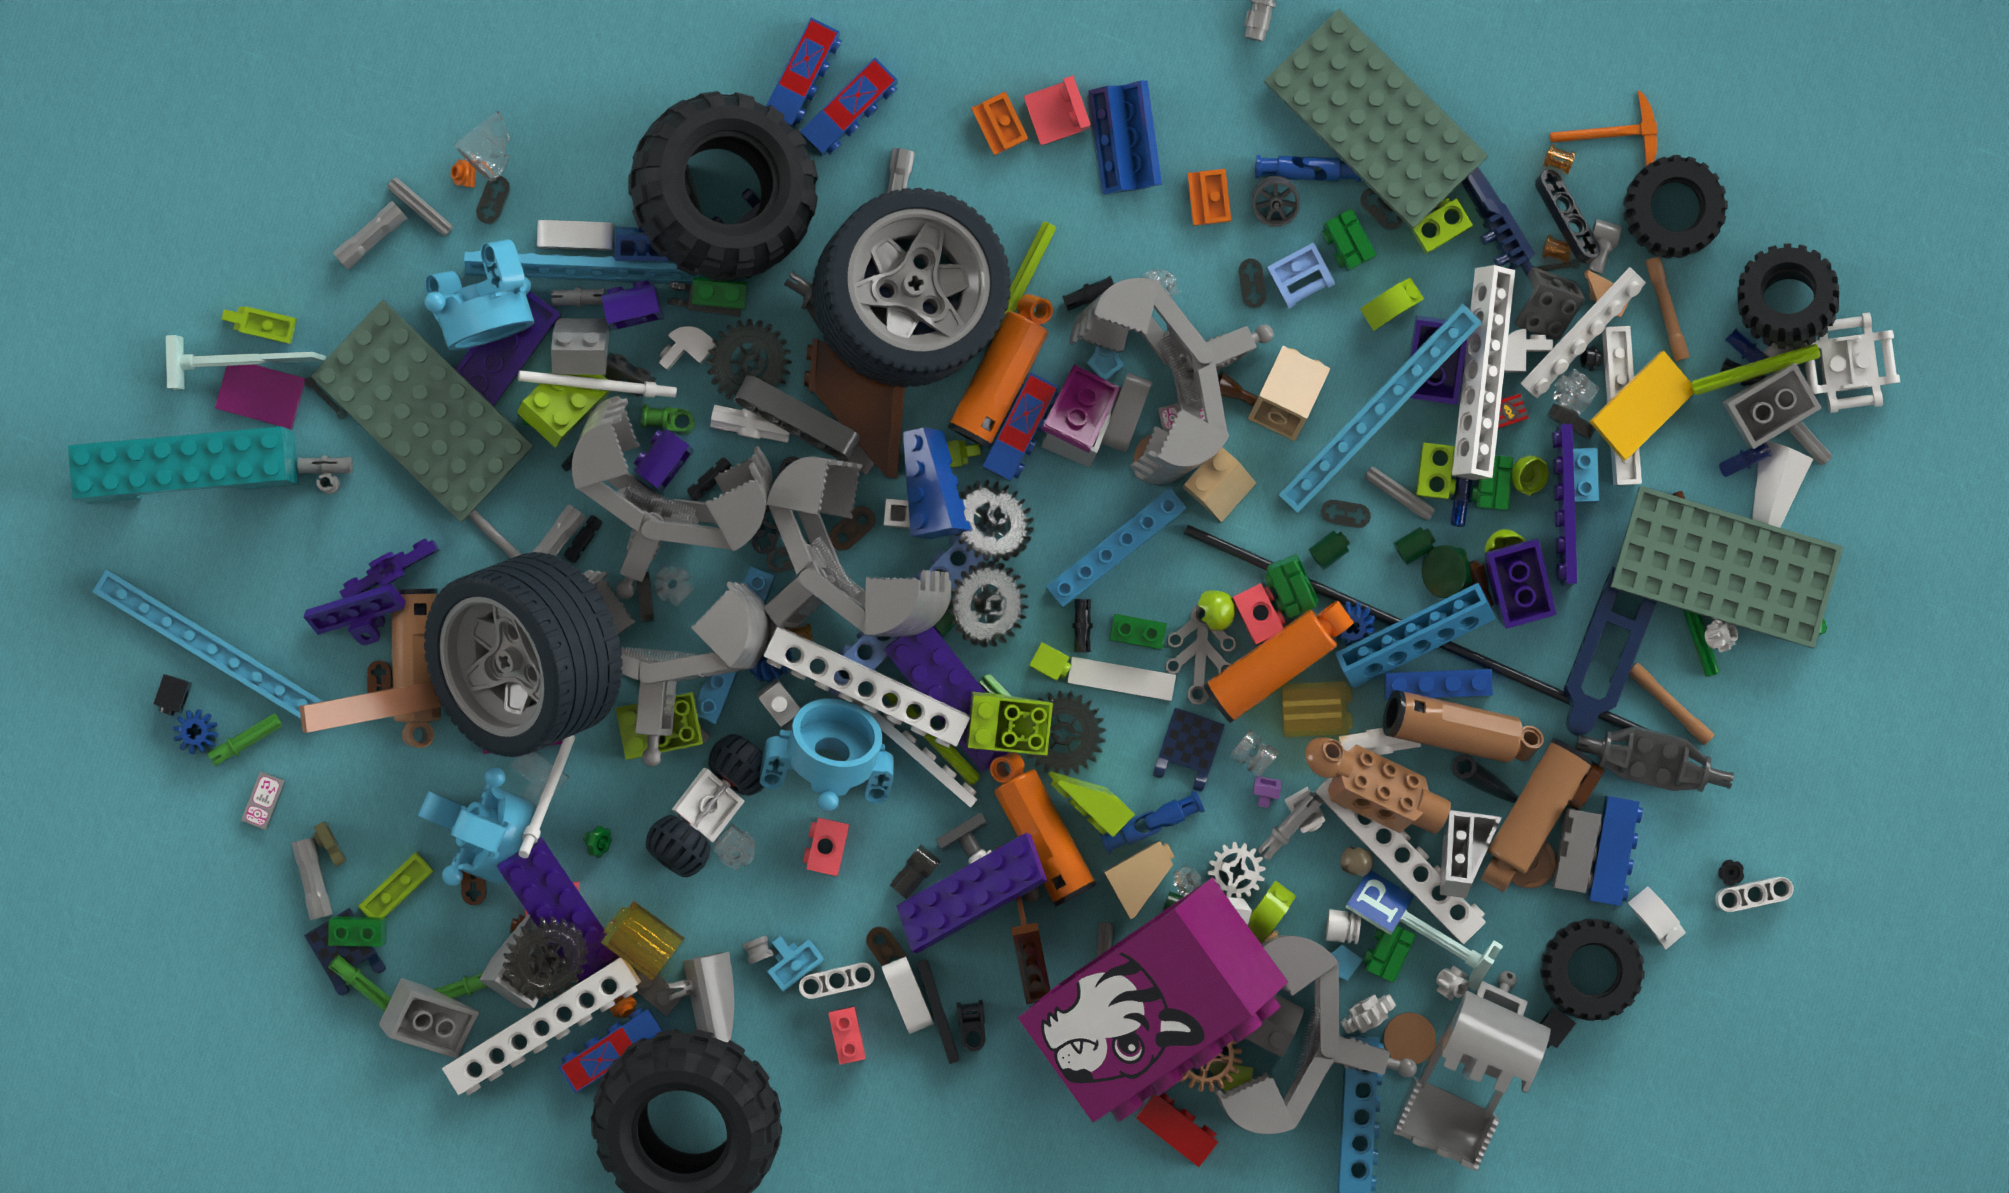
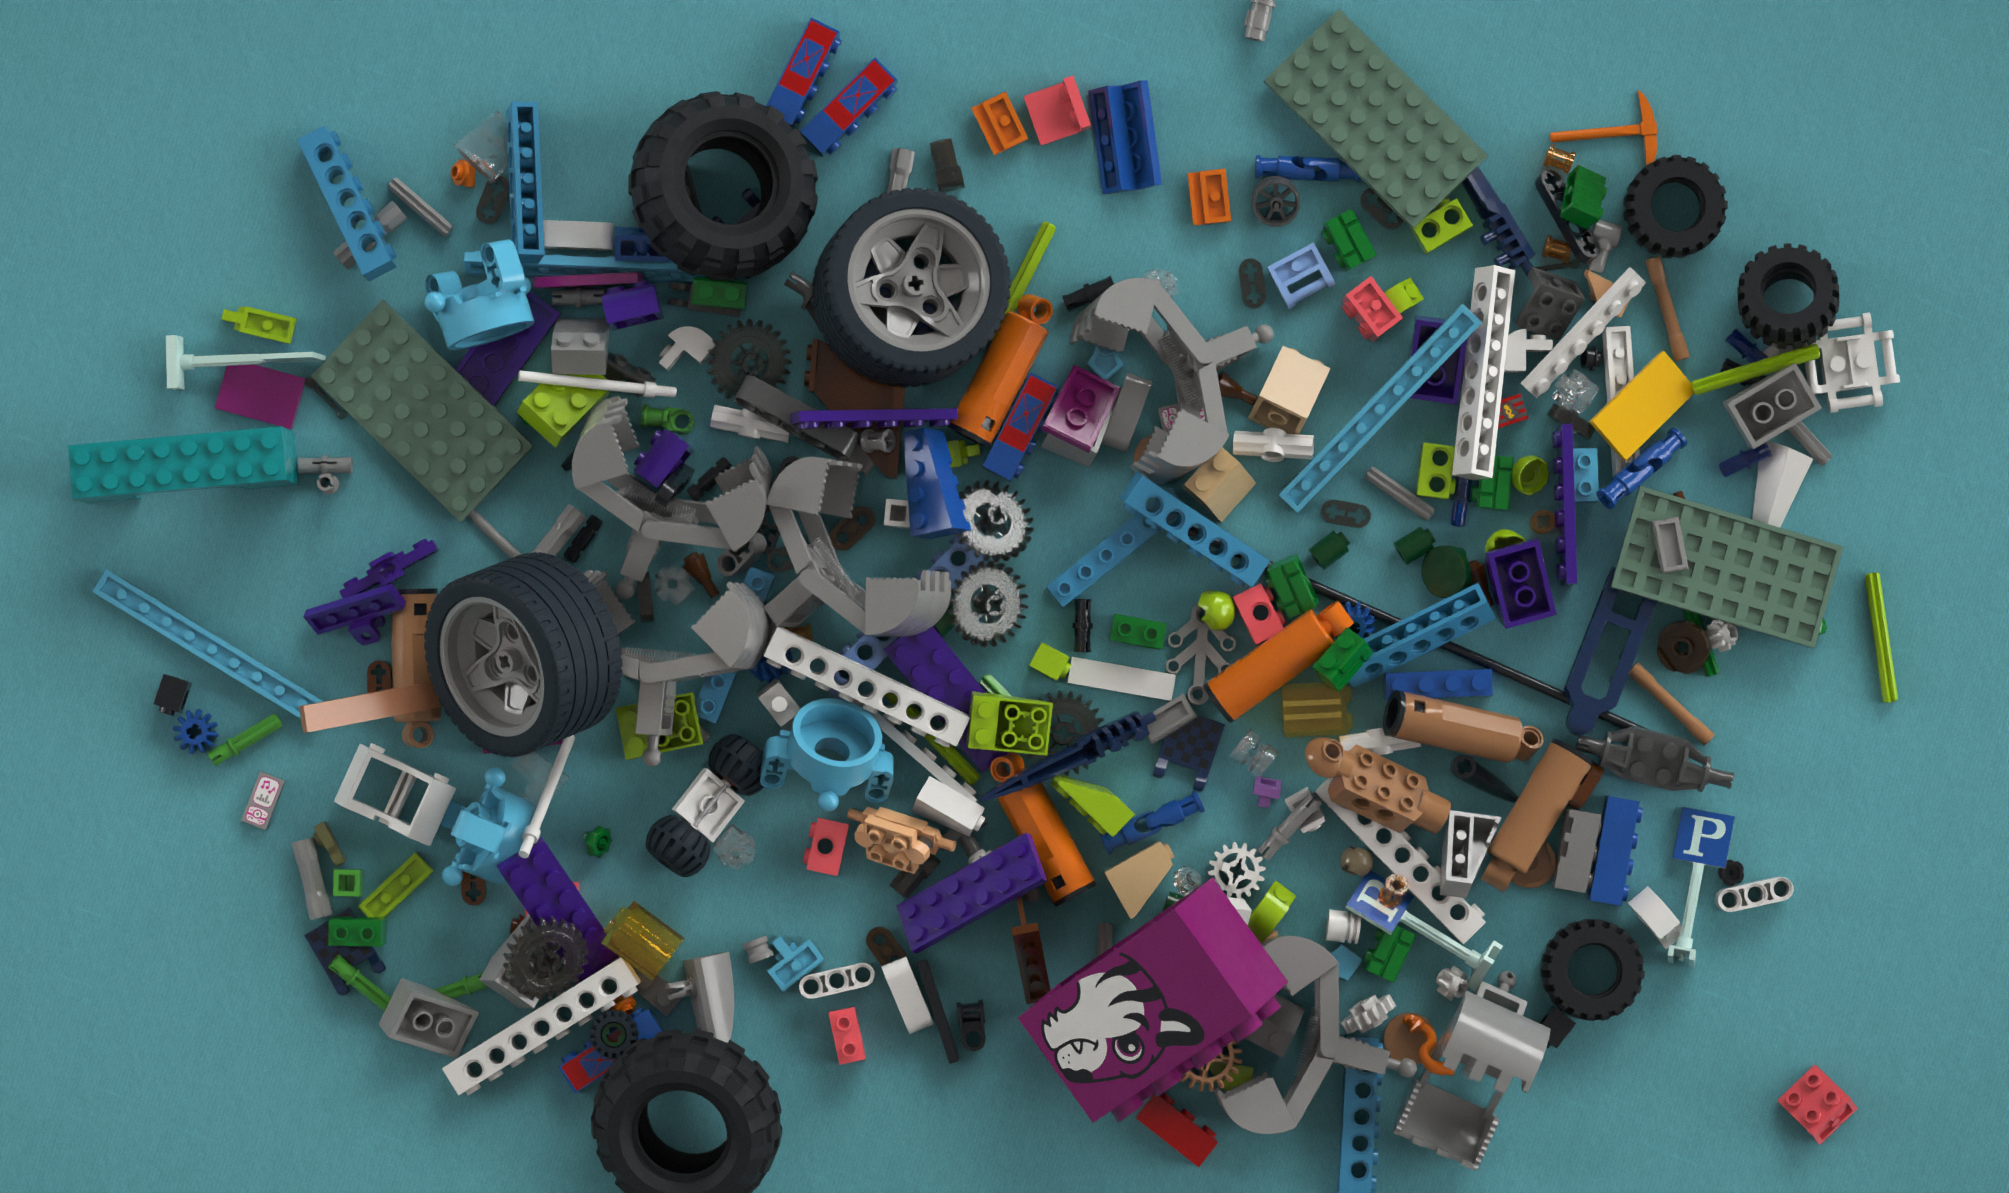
(314, 147): none -> dark azure brick
(348, 882): none -> bright green brick
(429, 811): none -> white window
(525, 181): none -> dark azure brick
(589, 280): none -> magenta tile
(601, 1028): none -> black bush
(674, 485): none -> black beam
(698, 568): none -> reddish brown cone
(743, 559): none -> light grey beam
(864, 418): none -> dark purple plate
(877, 440): none -> light grey bush
(897, 838): none -> light nougat piece
(948, 172): none -> clear smoke piece
(948, 807): none -> white slope
(1084, 751): none -> dark blue piece
(1170, 718): none -> light grey tile
(1251, 563): none -> dark azure brick
(1273, 445): none -> white piece
(1342, 659): none -> green brick
(1370, 309): none -> coral bracket
(1398, 891): none -> clear orange bush
(1416, 1025): none -> orange animal
(1534, 521): none -> clear orange bush
(1583, 197): none -> green brick
(1641, 468): none -> blue piece
(1669, 545): none -> light grey tile
(1698, 648): none -> dark brown plate
(1704, 841): none -> piece
(1817, 1104): none -> coral bracket
(1881, 637): none -> lime axle

